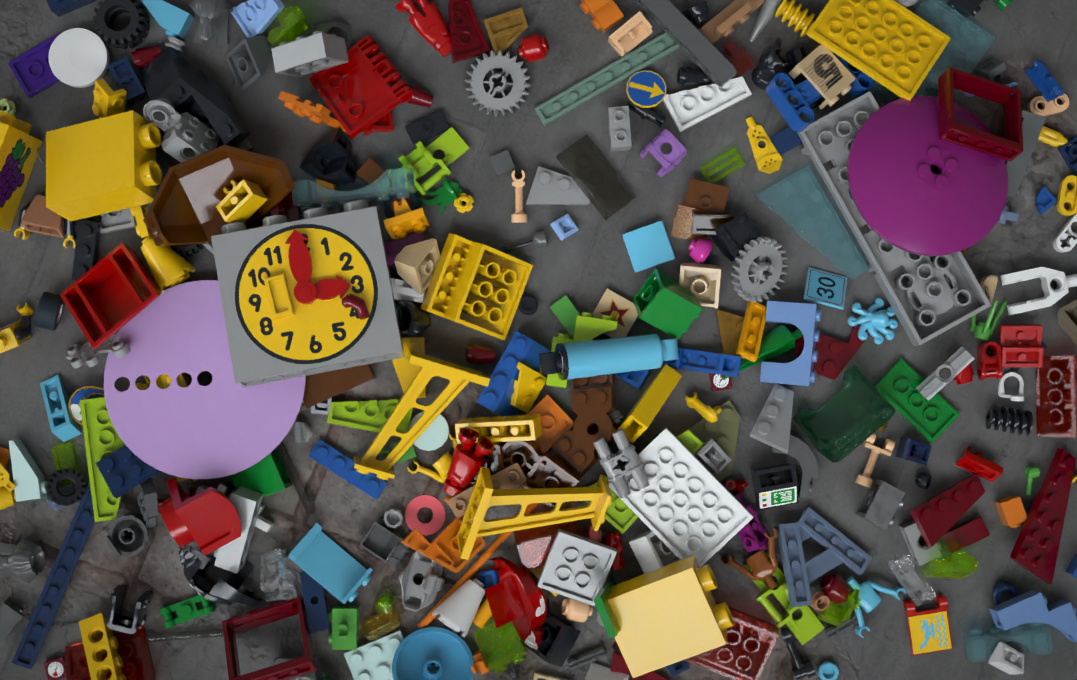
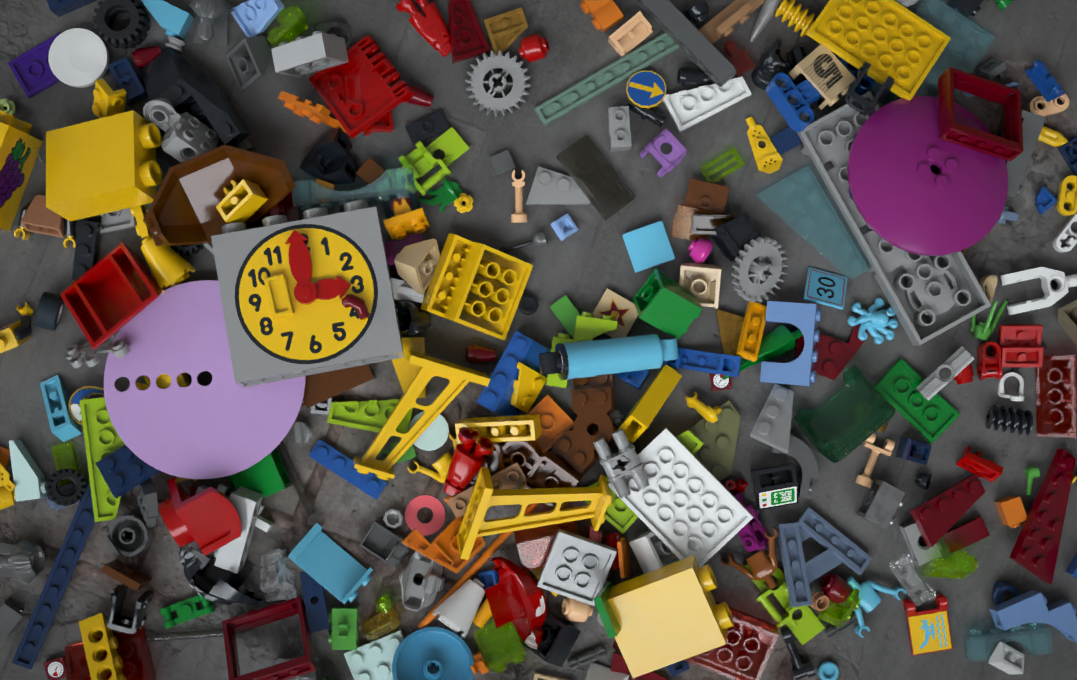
(126, 575): none -> reddish brown plate
(624, 557): none -> orange piece
(713, 455): light grey slope -> none
(860, 103): none -> black piece

